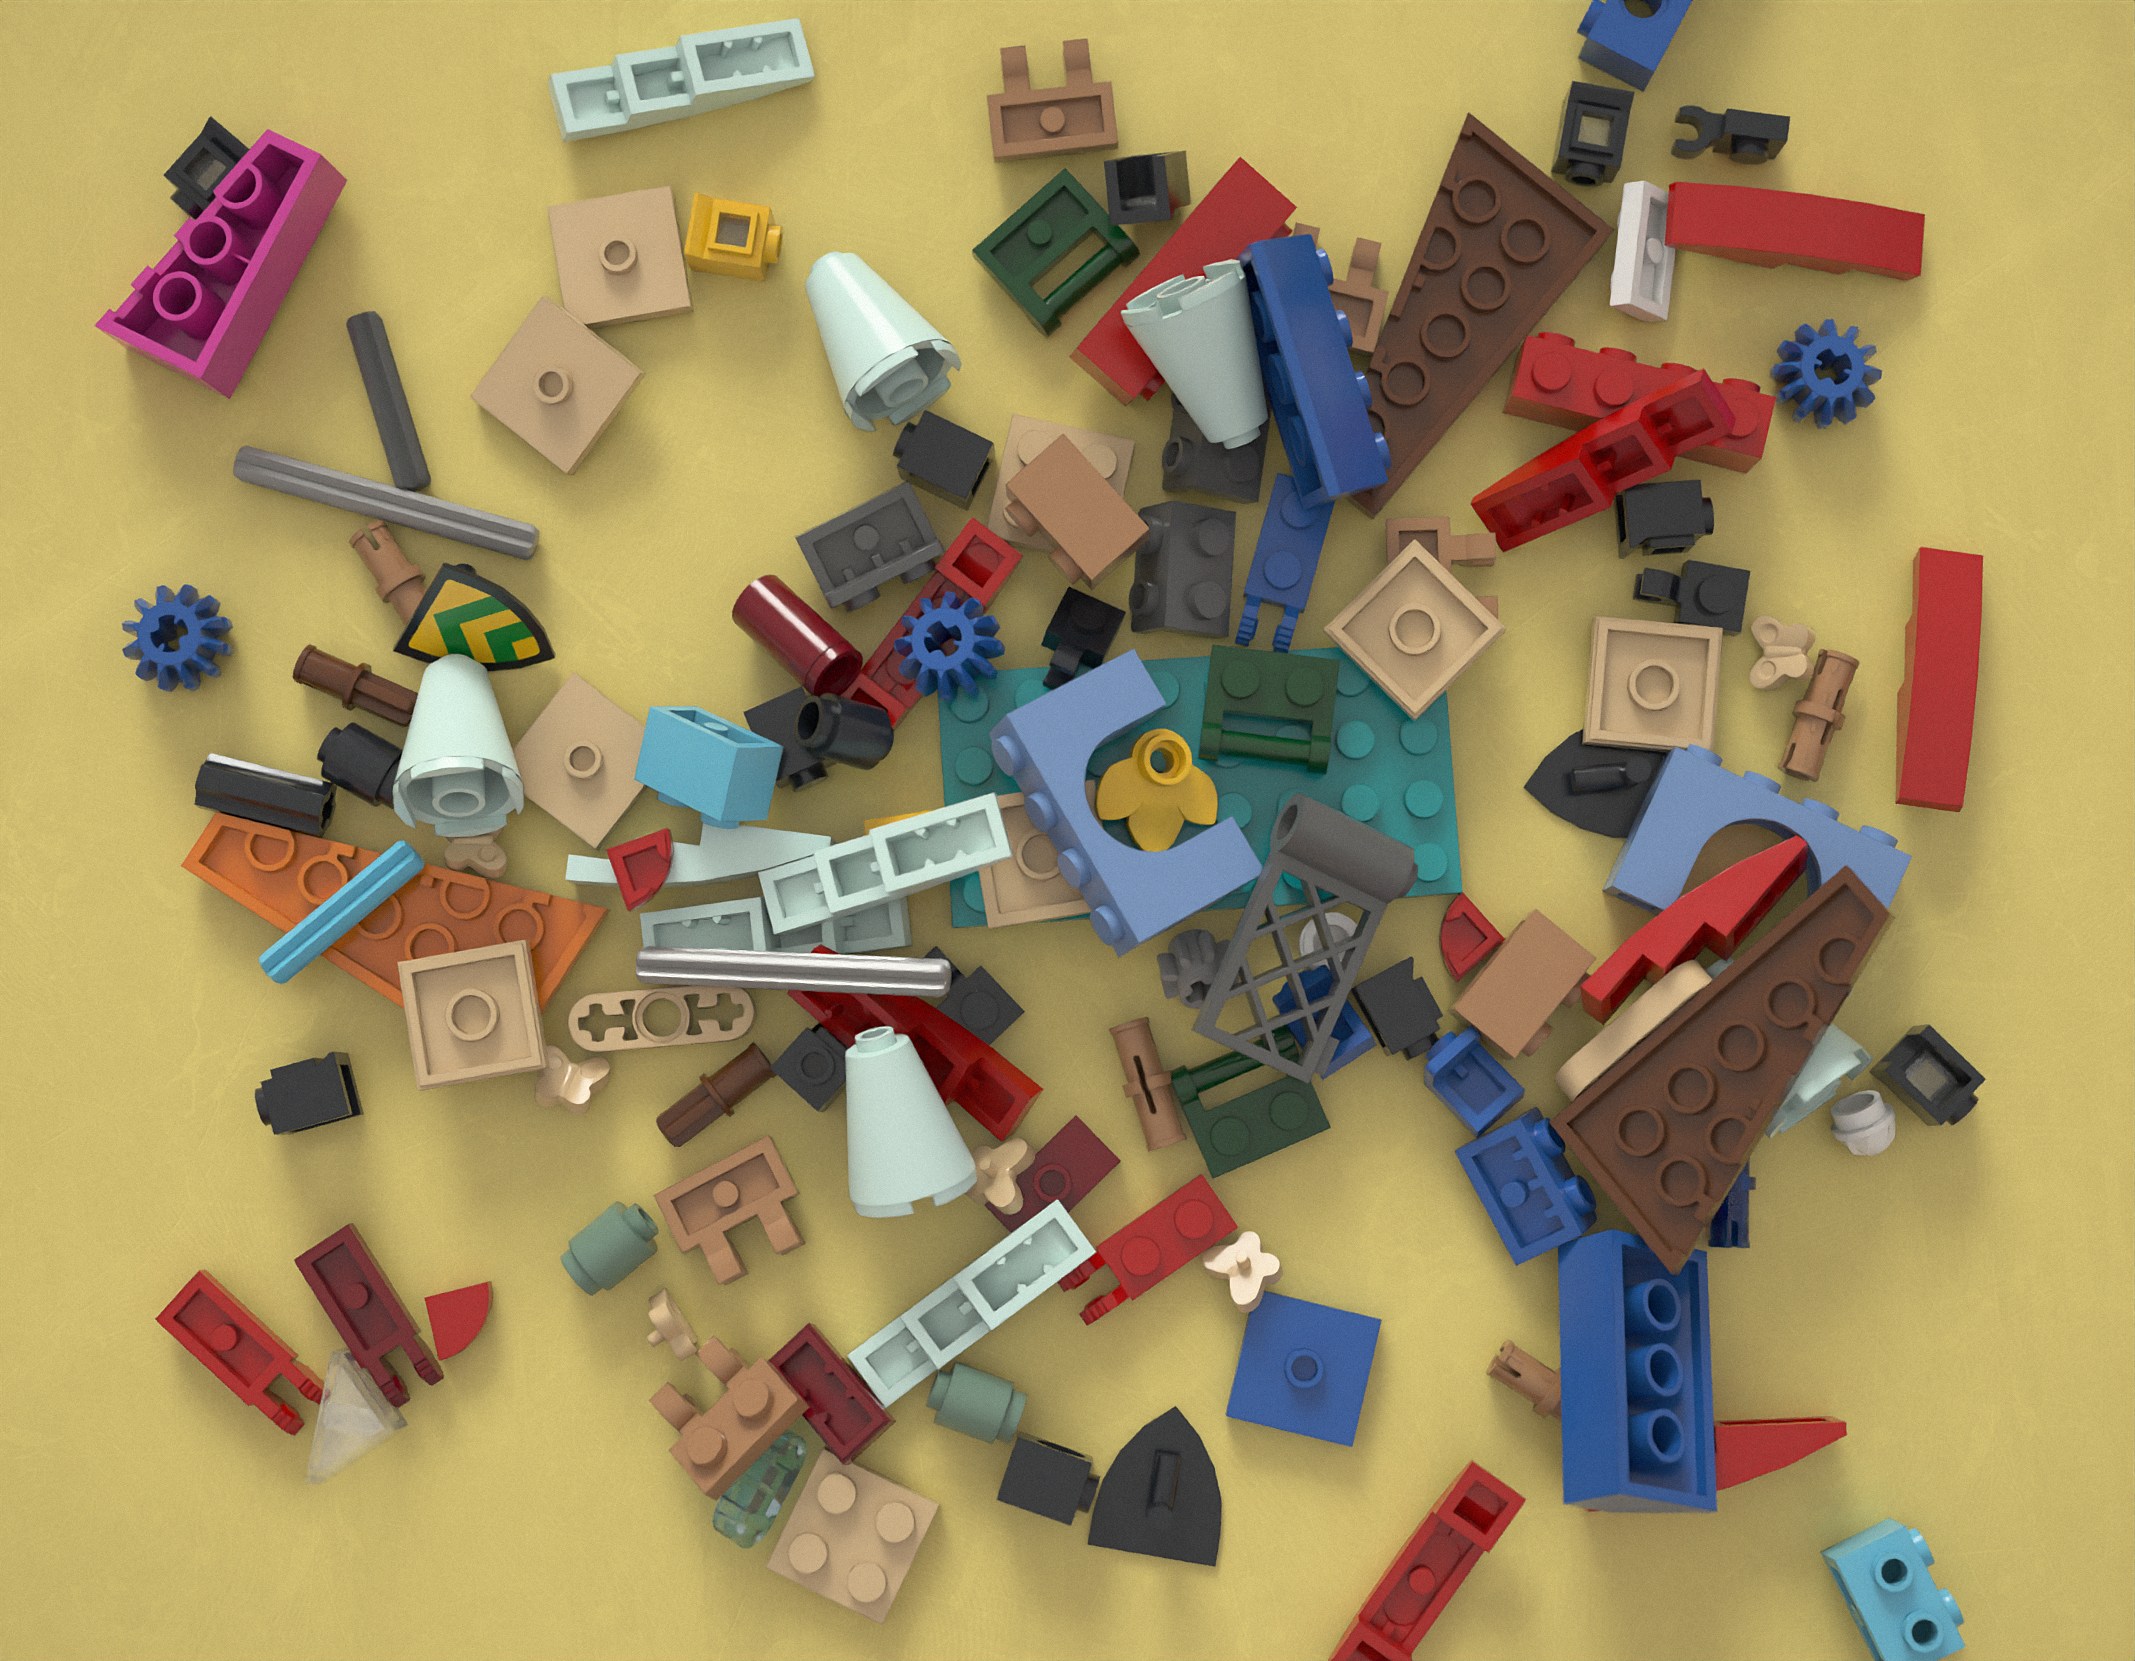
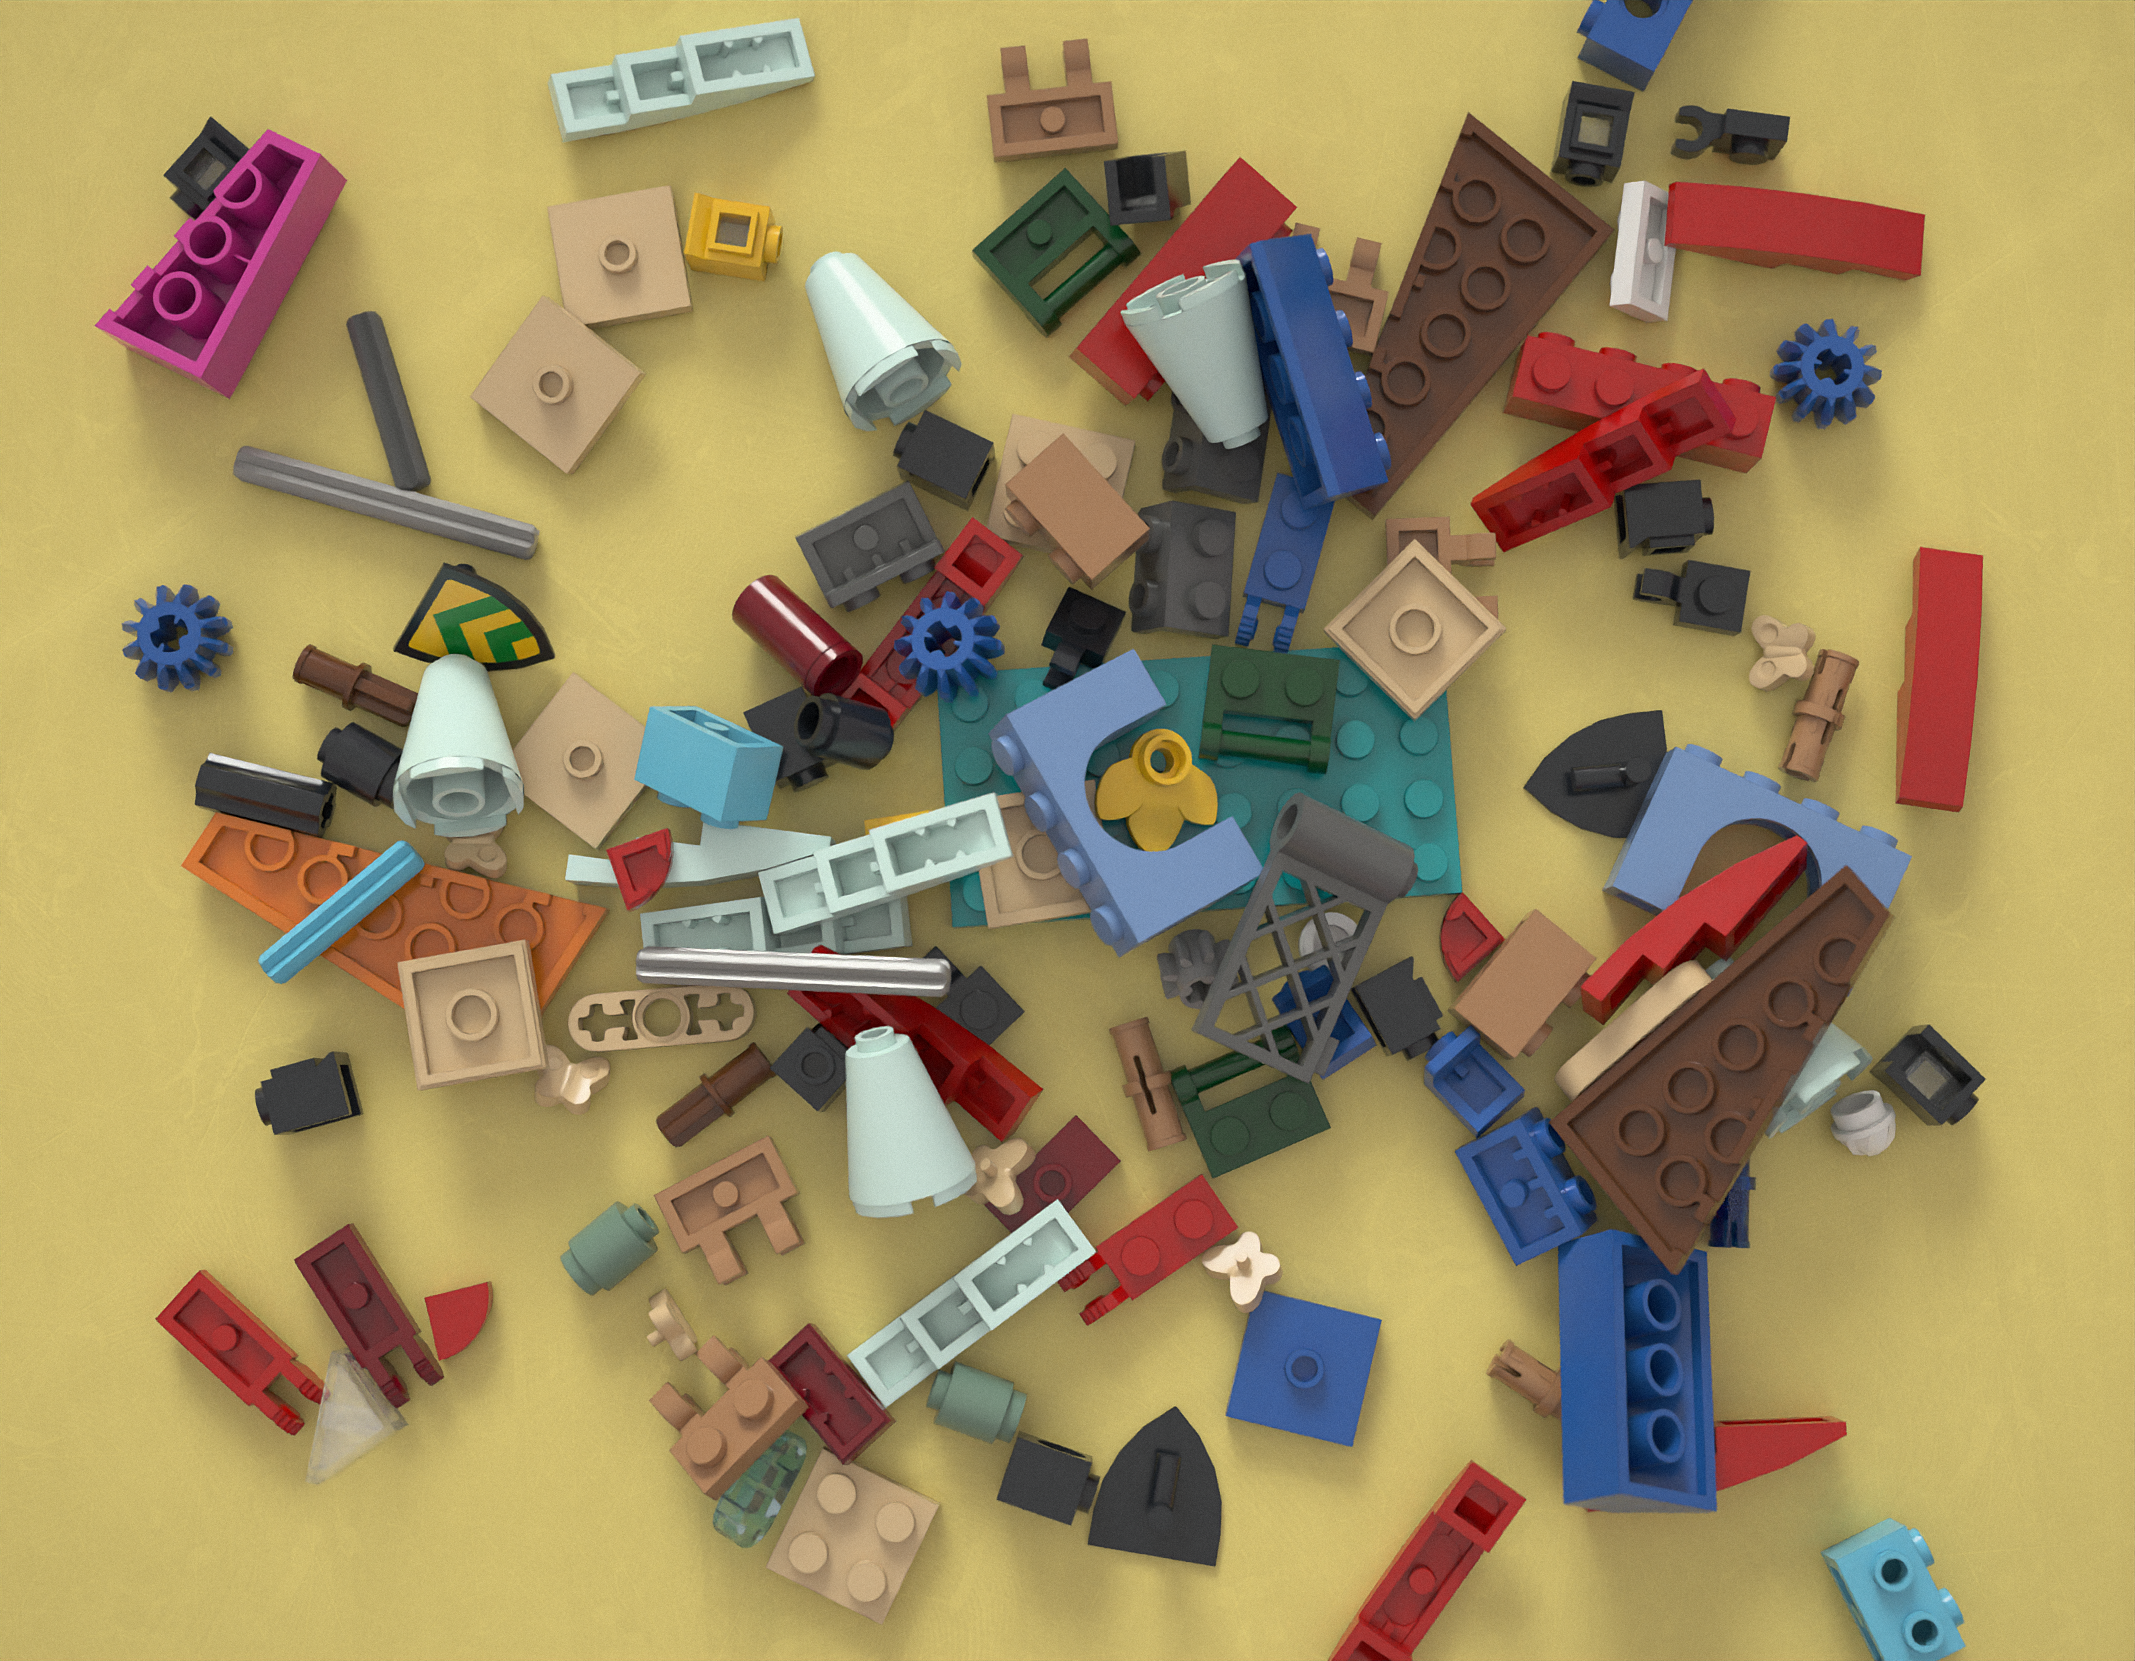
(396, 578): medium nougat pin -> none
(1651, 685): tan plate -> none

